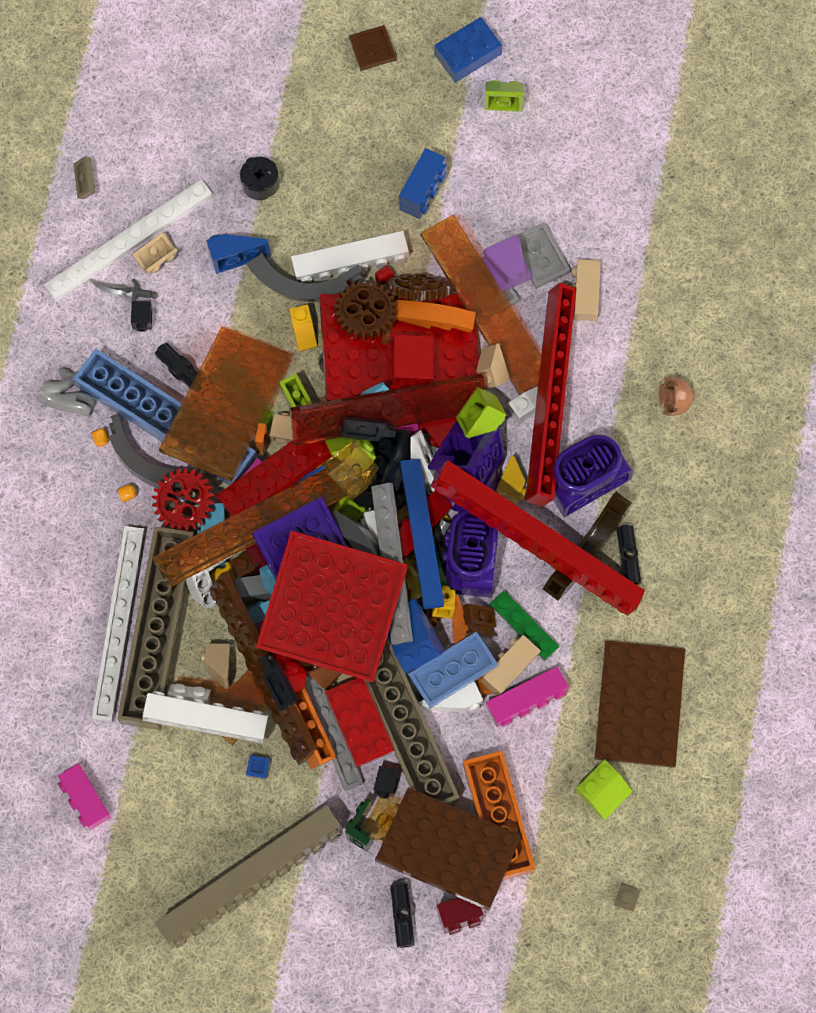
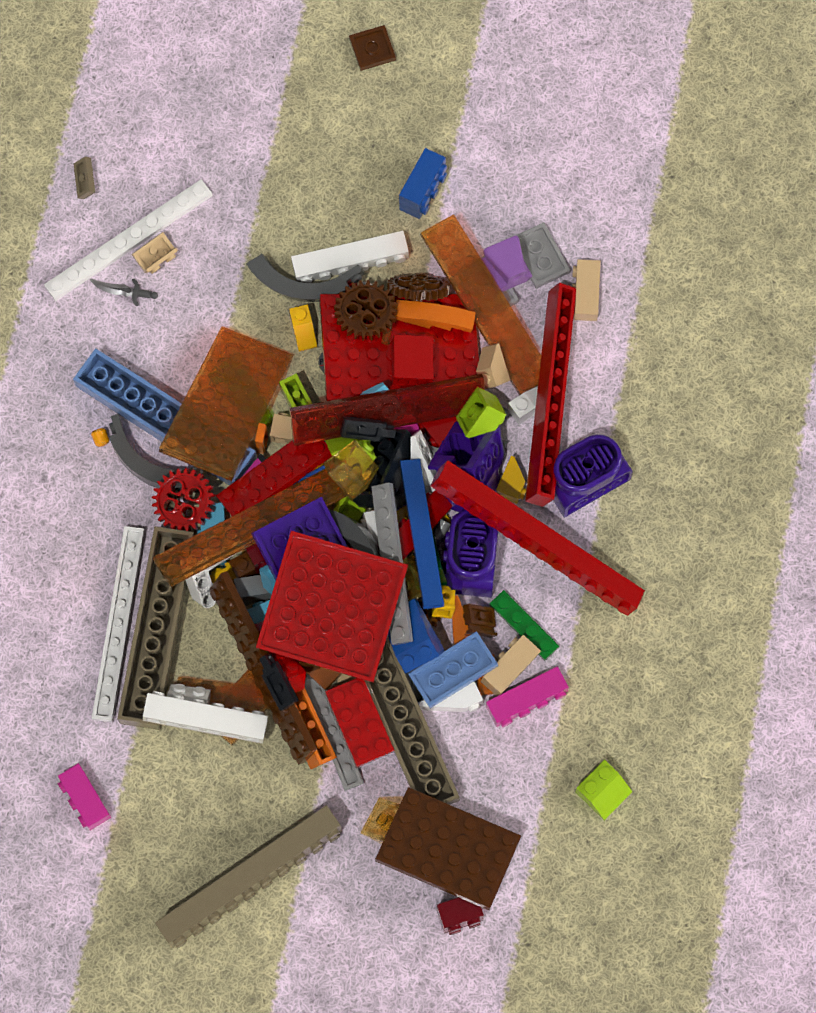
(71, 402): light grey piece -> none
(127, 492): light orange piece -> none
(141, 315): black brick -> none
(177, 365): black piece -> none
(217, 662): tan slope -> none
(235, 251): blue slope -> none
(258, 767): blue plate -> none
(260, 168): black brick -> none
(355, 836): dark green bracket -> none
(383, 275): red piece -> none
(386, 782): black brick -> none
(401, 902): black piece -> none
(468, 49): blue brick -> none
(497, 803): orange brick -> none
(503, 96): lime slope -> none
(593, 541): dark brown arch -> none
(626, 544): black piece -> none
(627, 898): dark tan plate -> none
(640, 704): reddish brown plate -> none
(676, 392): nougat cylinder -> none

